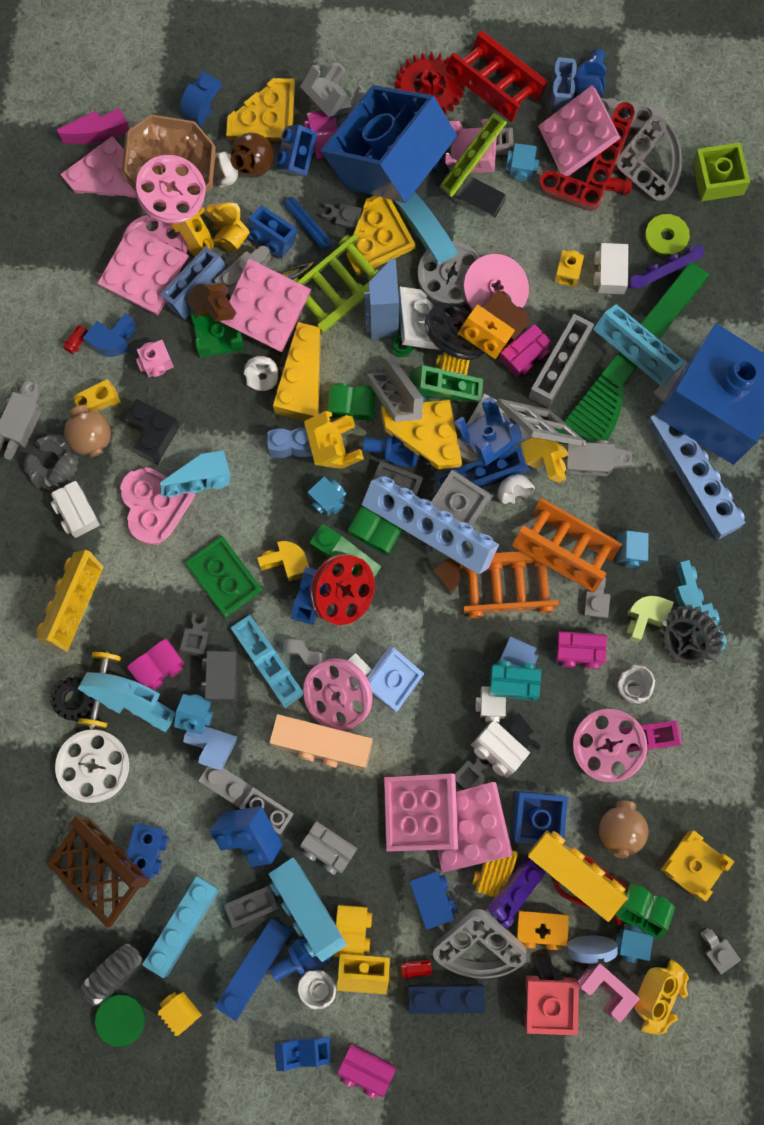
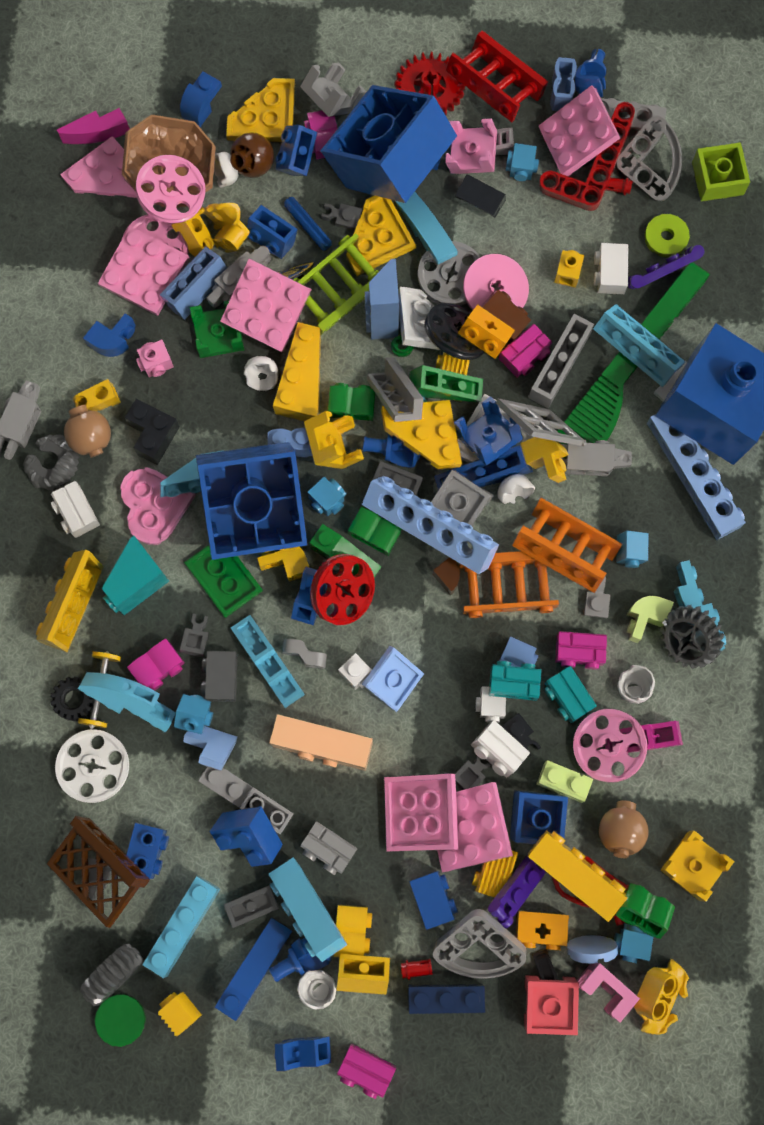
(72, 344): red pin -> none
(132, 578): none -> teal slope
(211, 300): reddish brown brick -> none
(251, 500): none -> blue brick
(344, 702): bright pink wedge -> none
(473, 154): lime slope -> none
(564, 781): none -> yellowish green brick
(569, 695): none -> teal brick
(720, 952): light grey plate -> none

